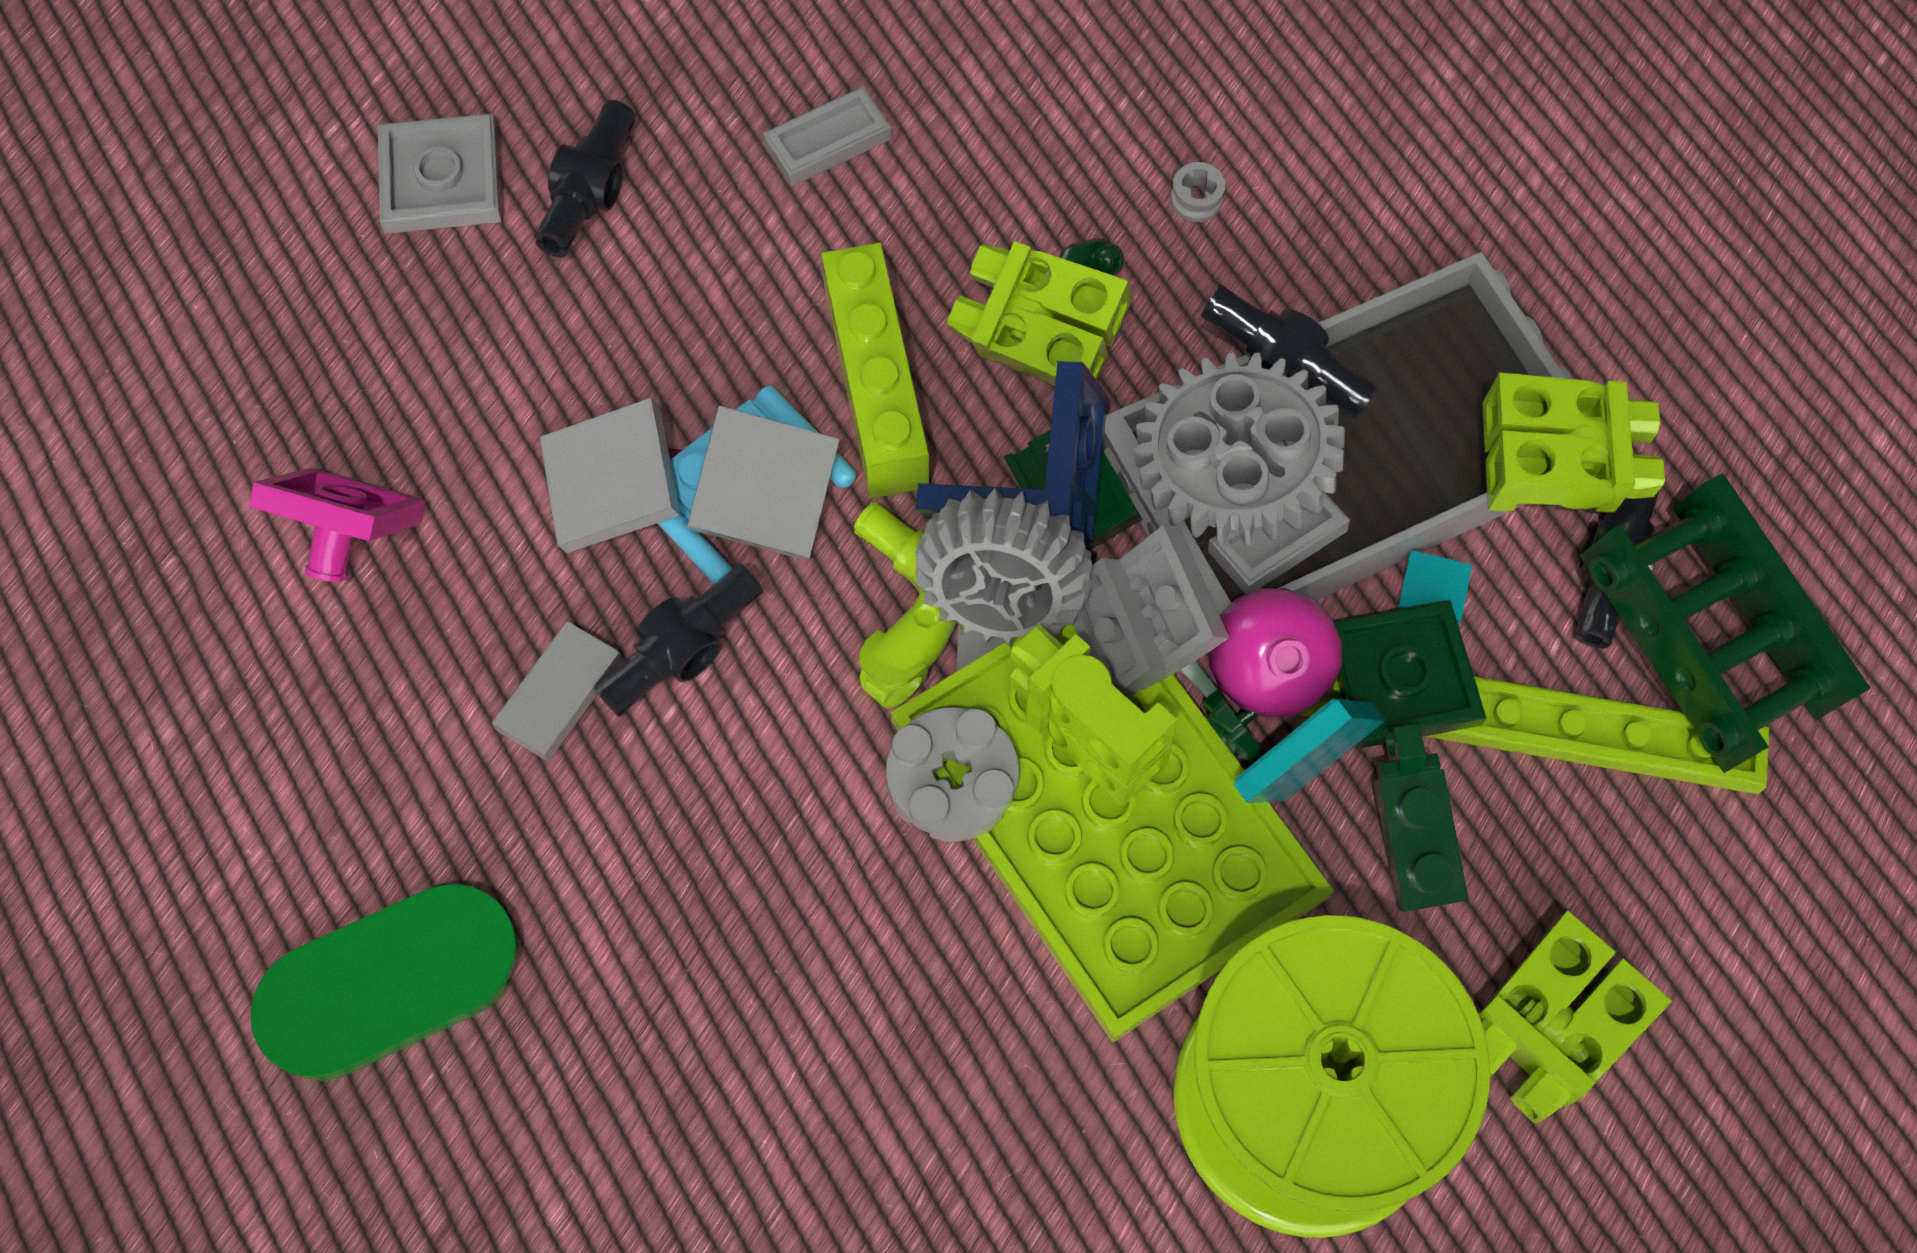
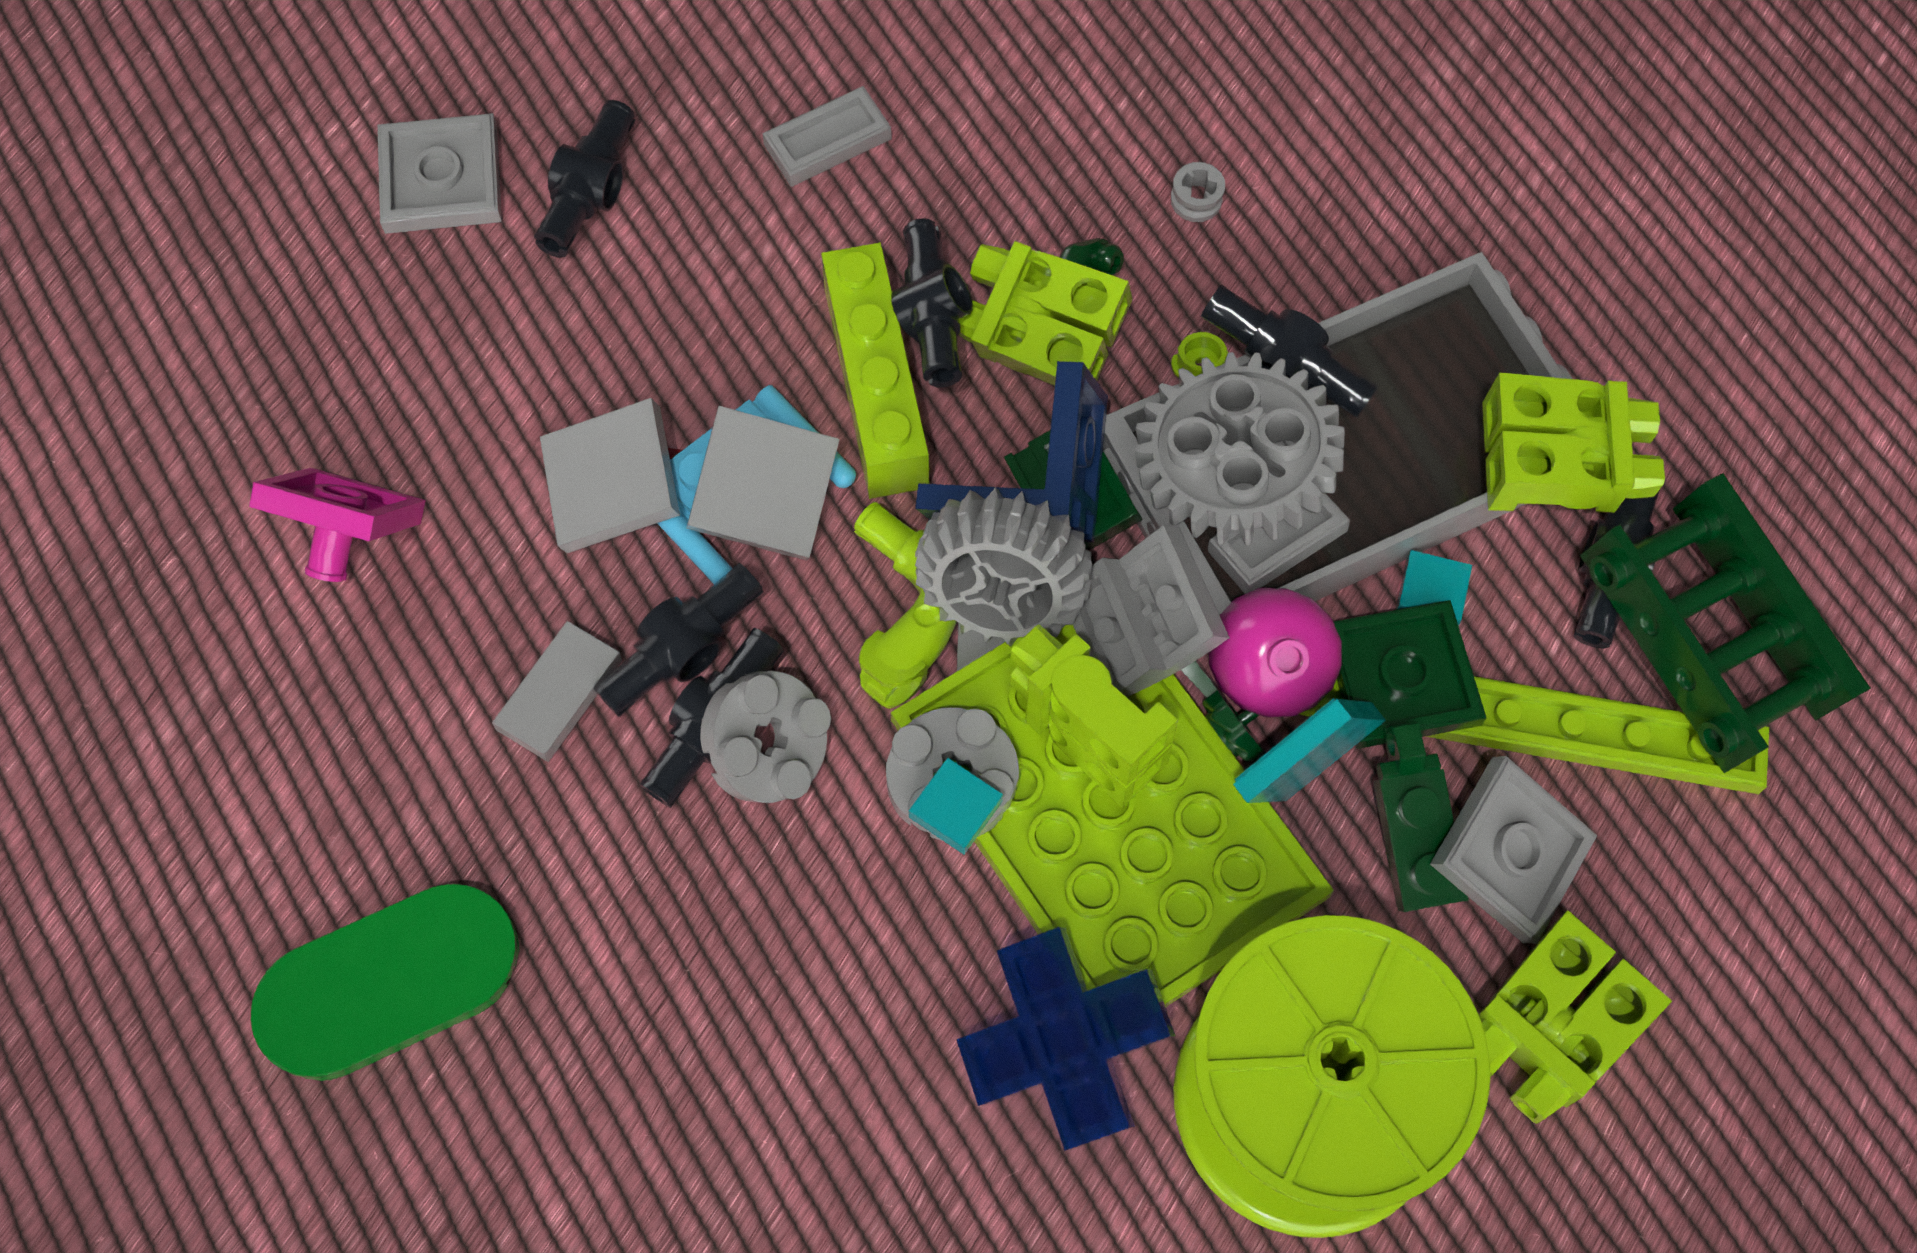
(684, 752): none -> black pin
(799, 741): none -> light grey plate
(932, 303): none -> black pin
(955, 806): none -> teal tile
(1065, 1038): none -> clear blue plate
(1195, 348): none -> lime plate
(1514, 850): none -> light grey tile

